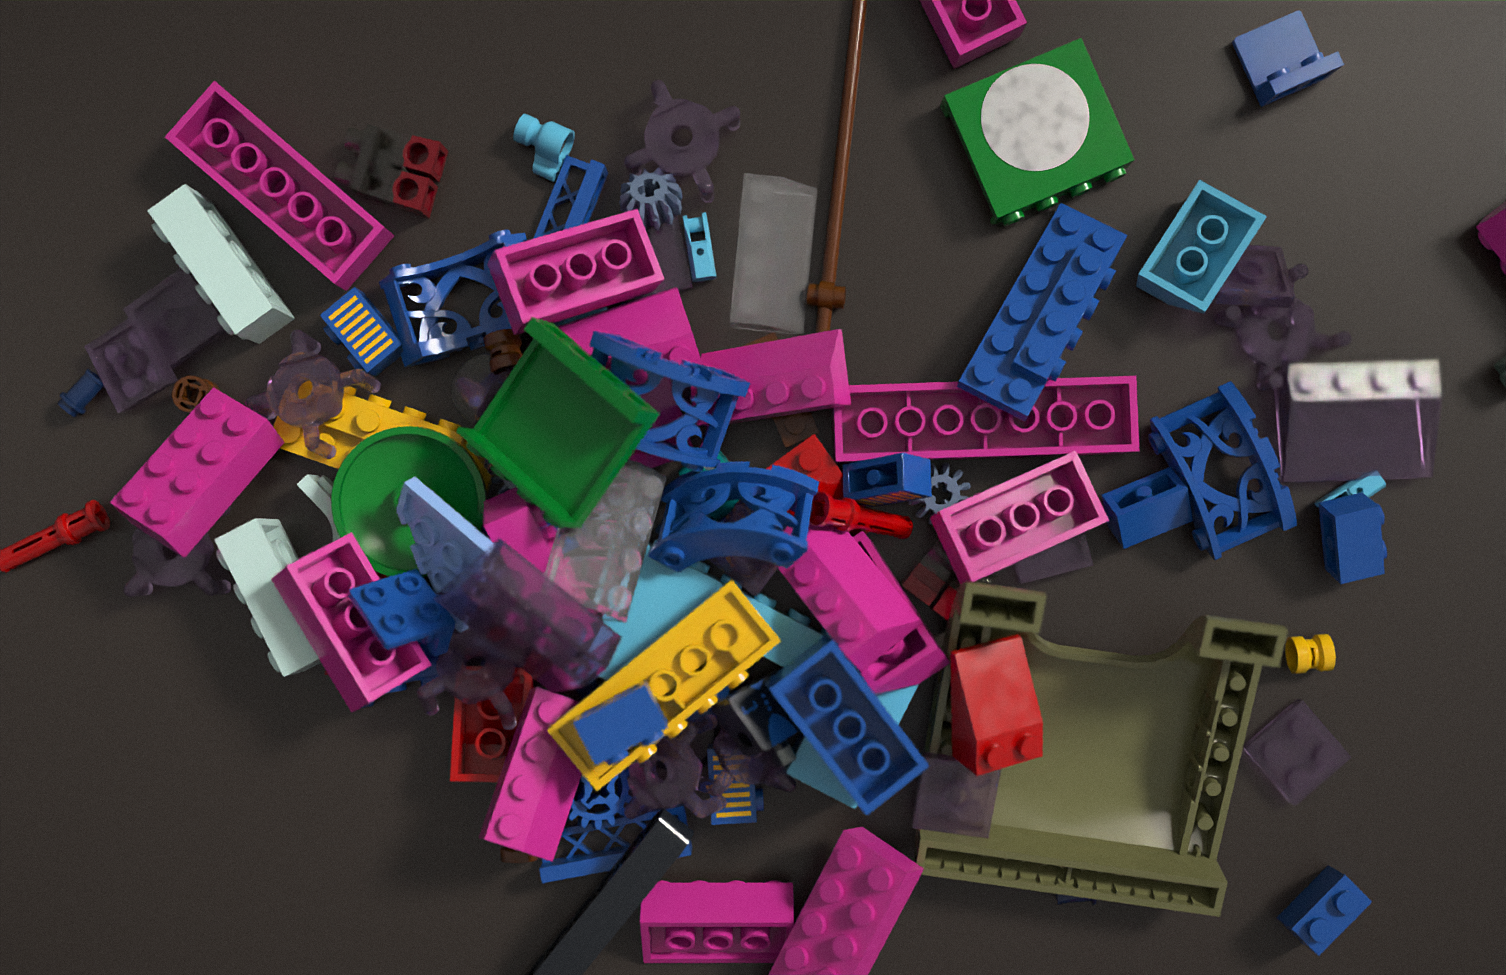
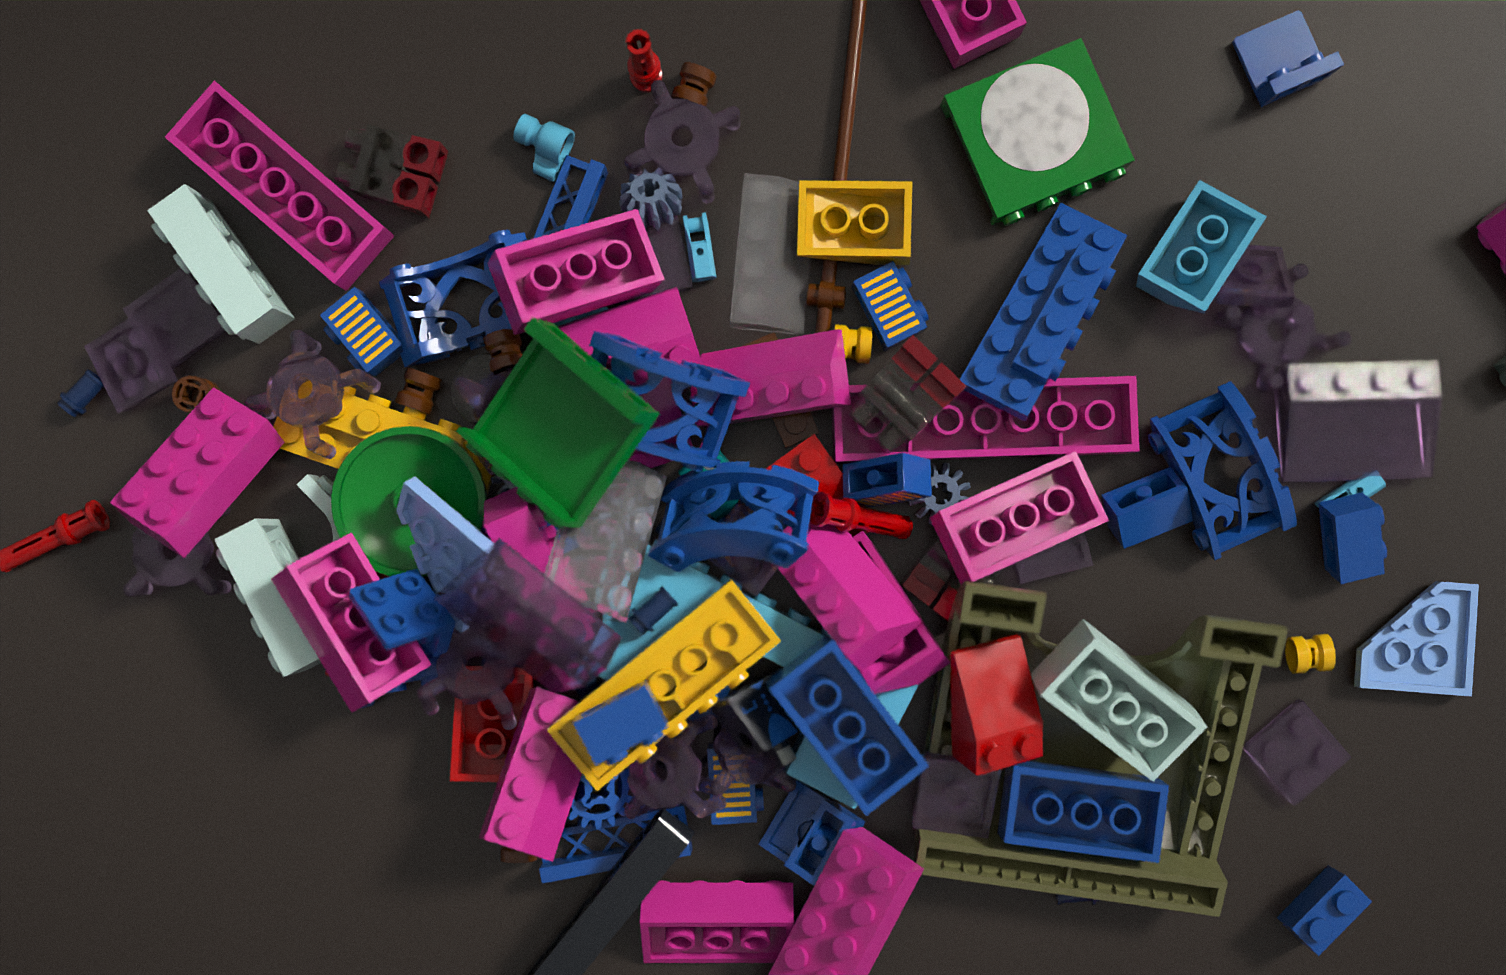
(416, 399): none -> reddish brown wheel
(642, 60): none -> red pin
(652, 610): none -> dark blue pin
(694, 83): none -> reddish brown wheel
(807, 831): none -> blue brick
(855, 221): none -> yellow slope
(856, 343): none -> yellow wheel
(890, 305): none -> blue brick
(896, 404): none -> clear smoke hips
(1083, 810): none -> blue brick
(1117, 700): none -> light aqua brick
(1424, 645): none -> light blue plate

